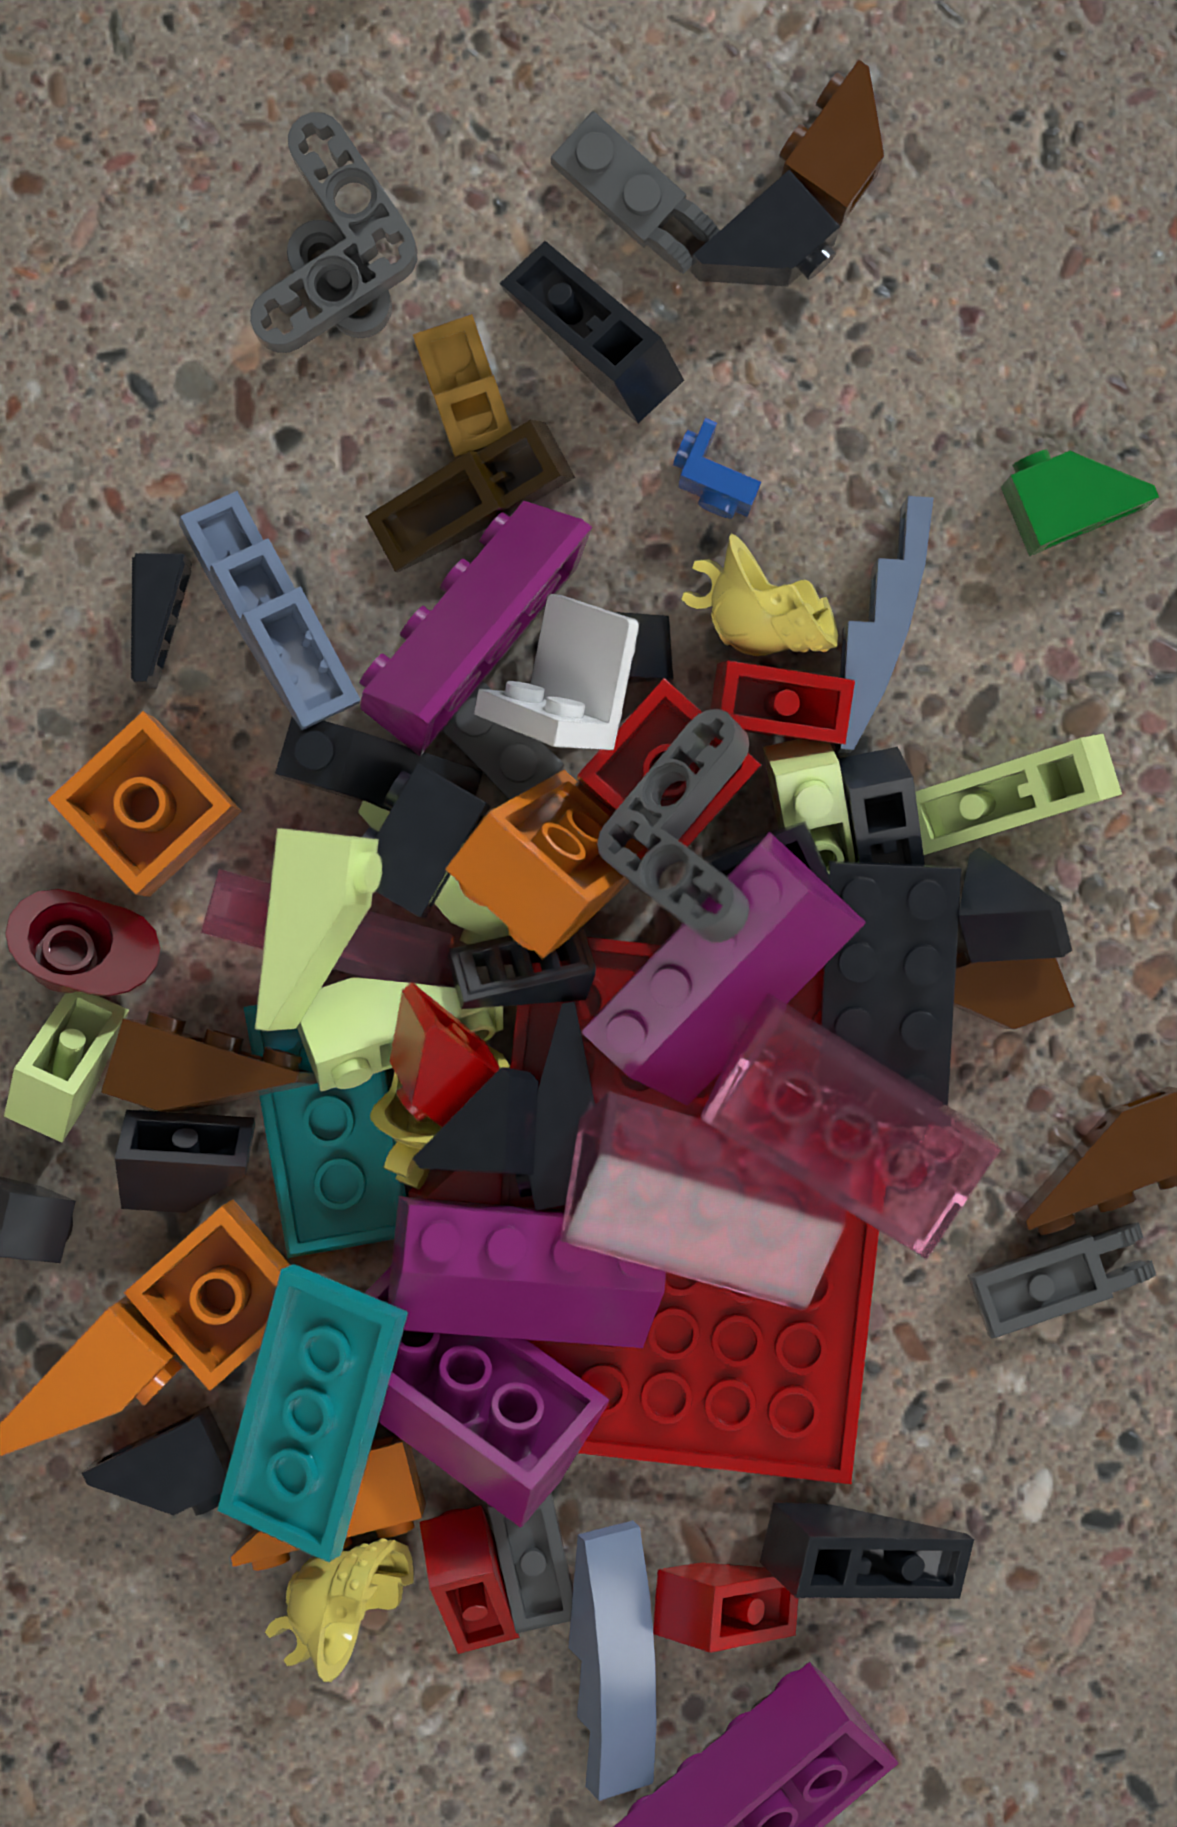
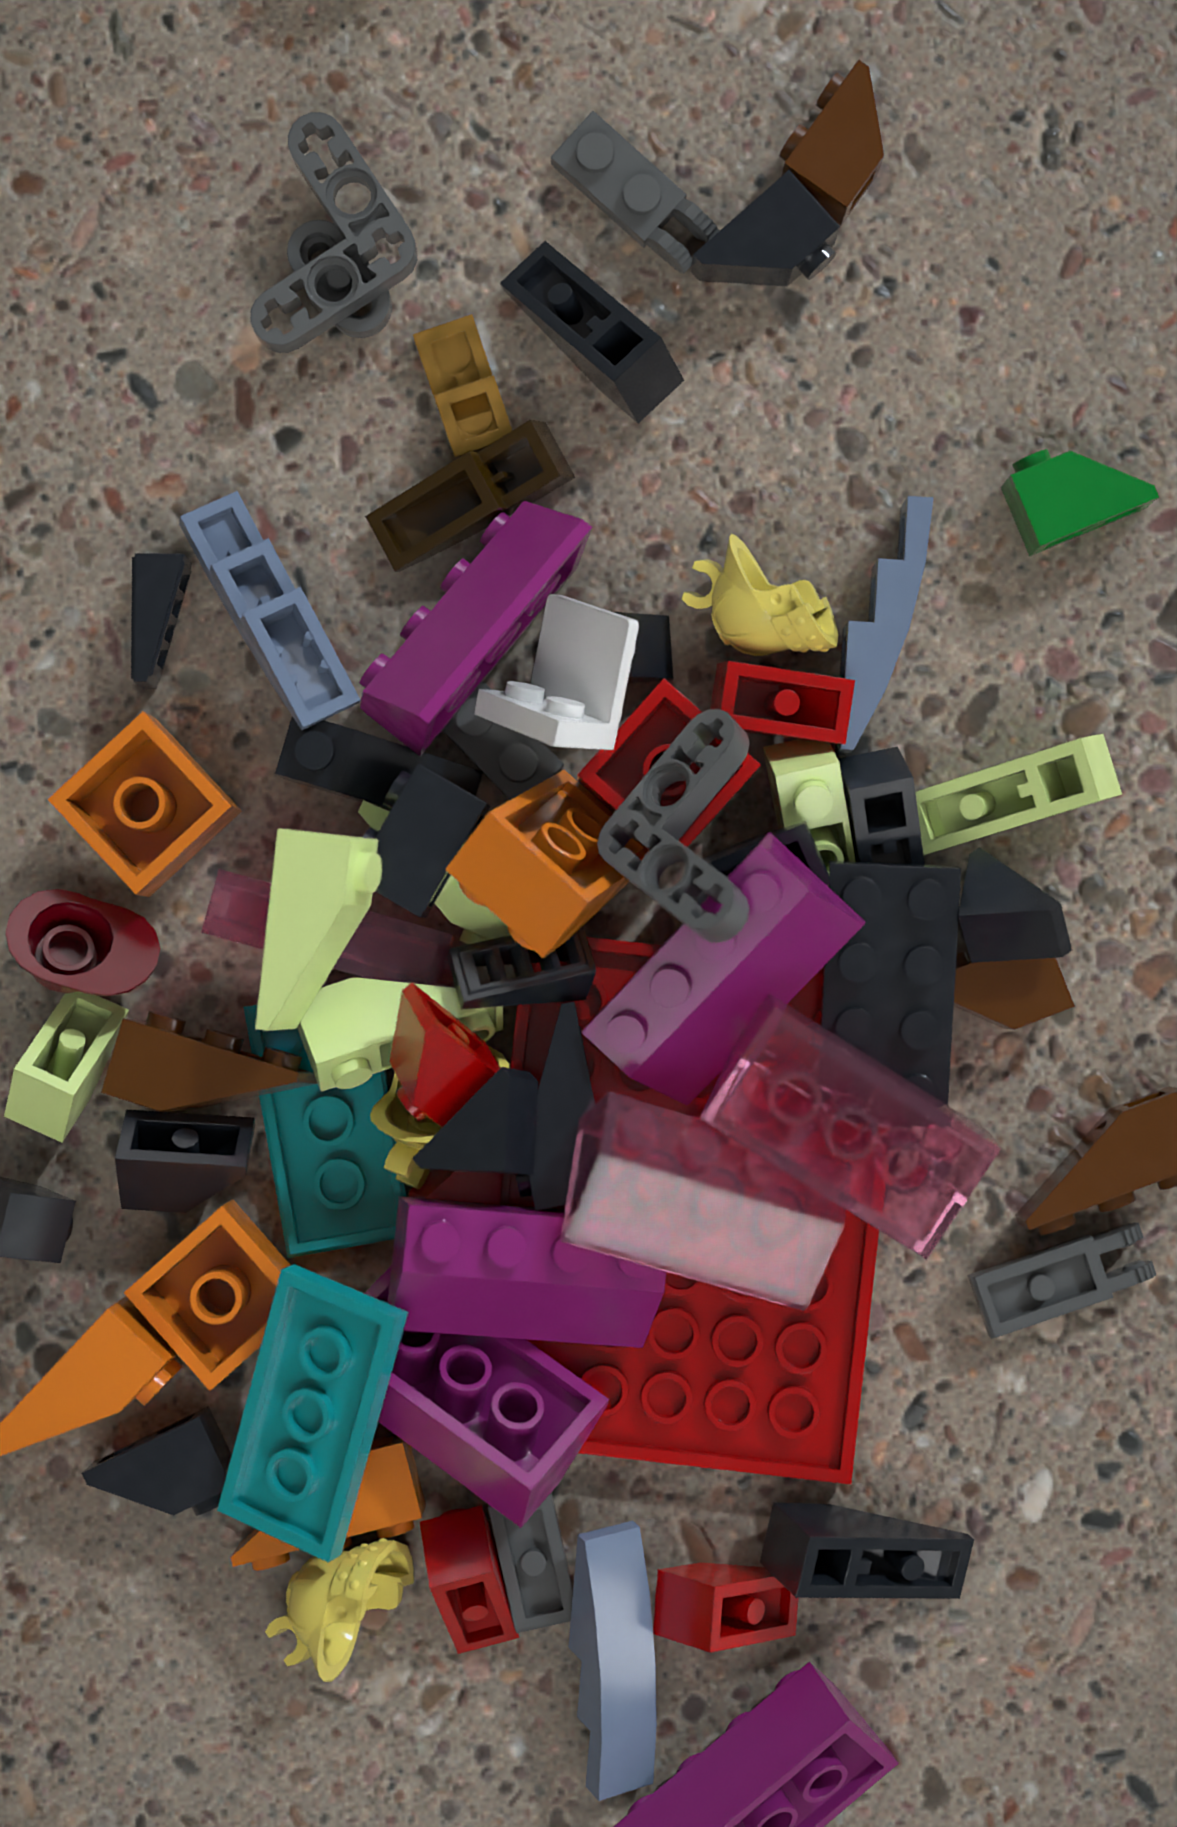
(719, 487): blue bracket -> none

